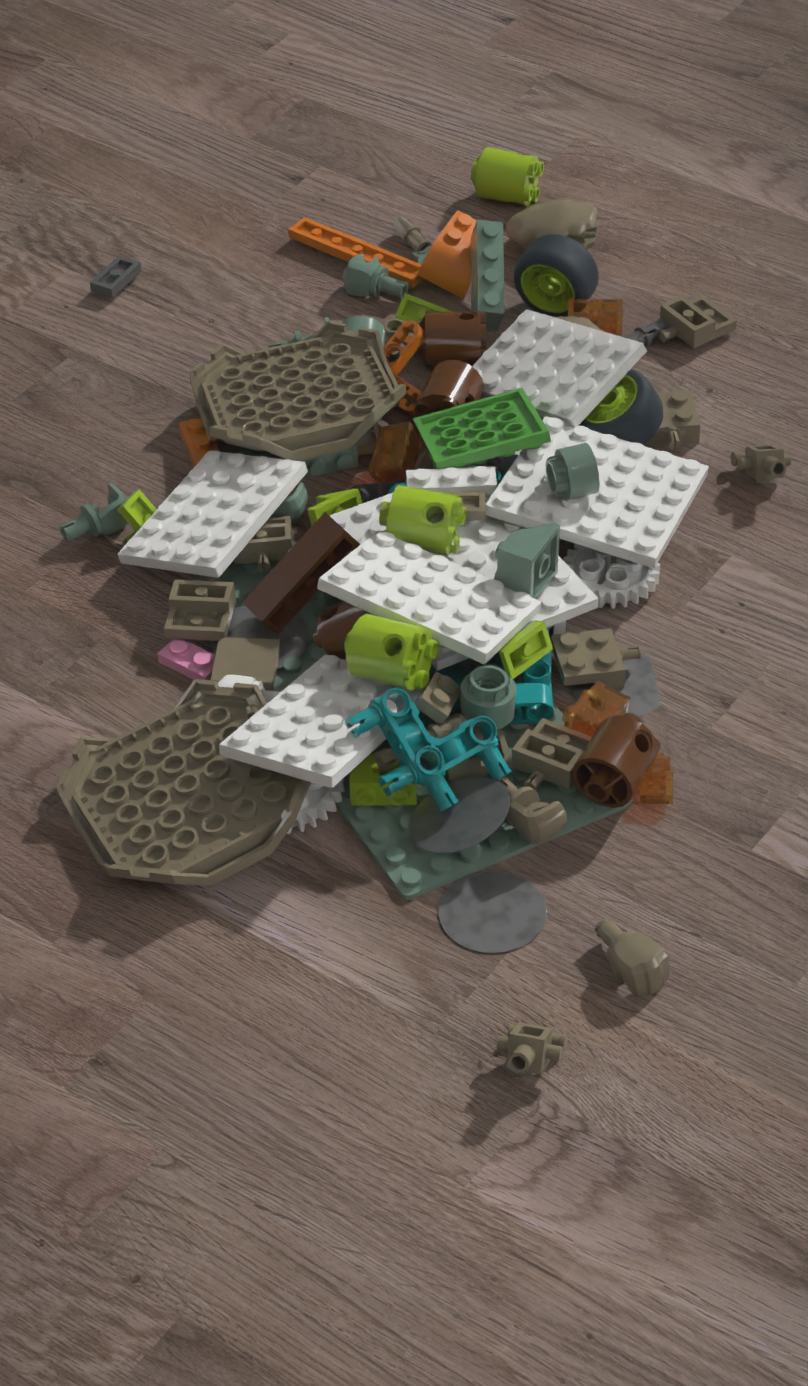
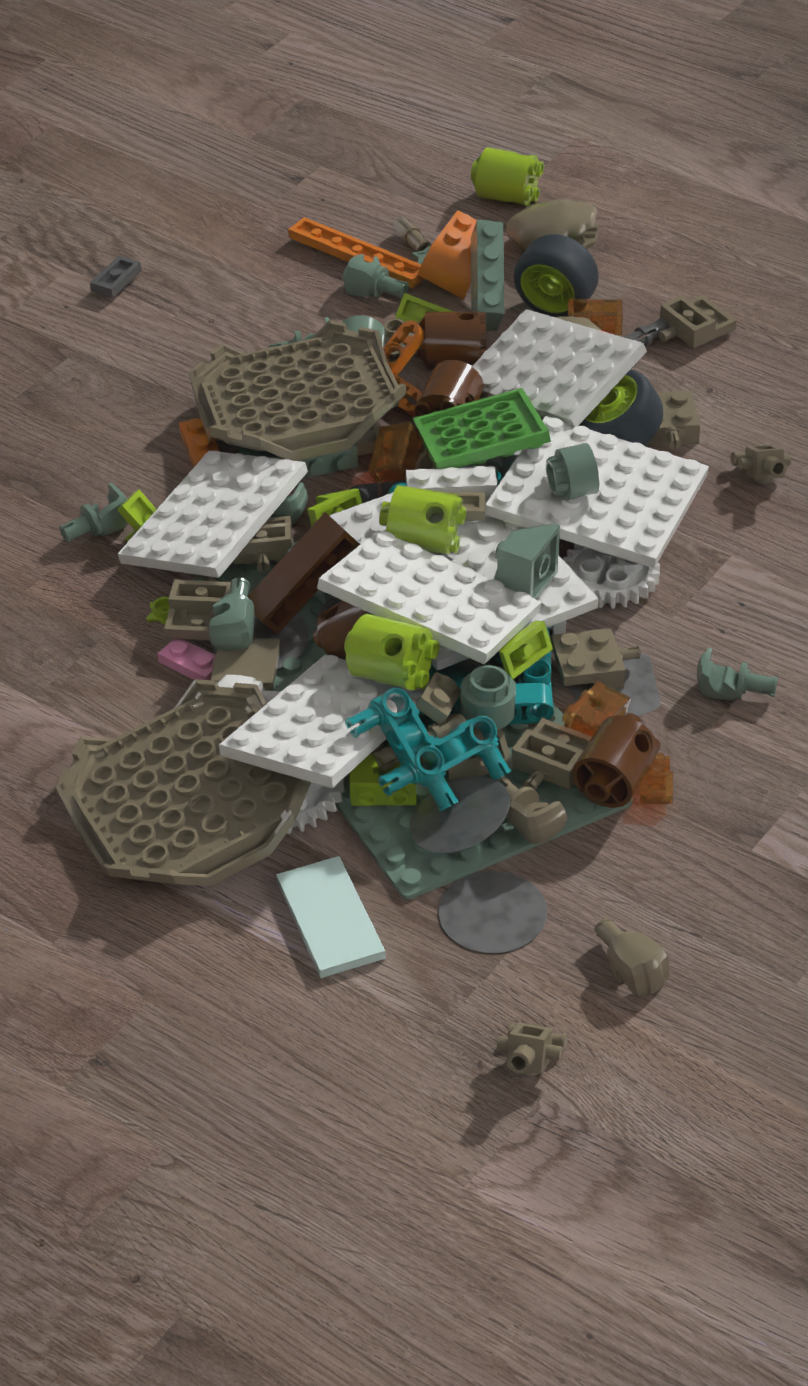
(160, 610): none -> lime plate
(233, 618): none -> sand green piece
(330, 917): none -> light aqua tile
(727, 684): none -> sand green piece

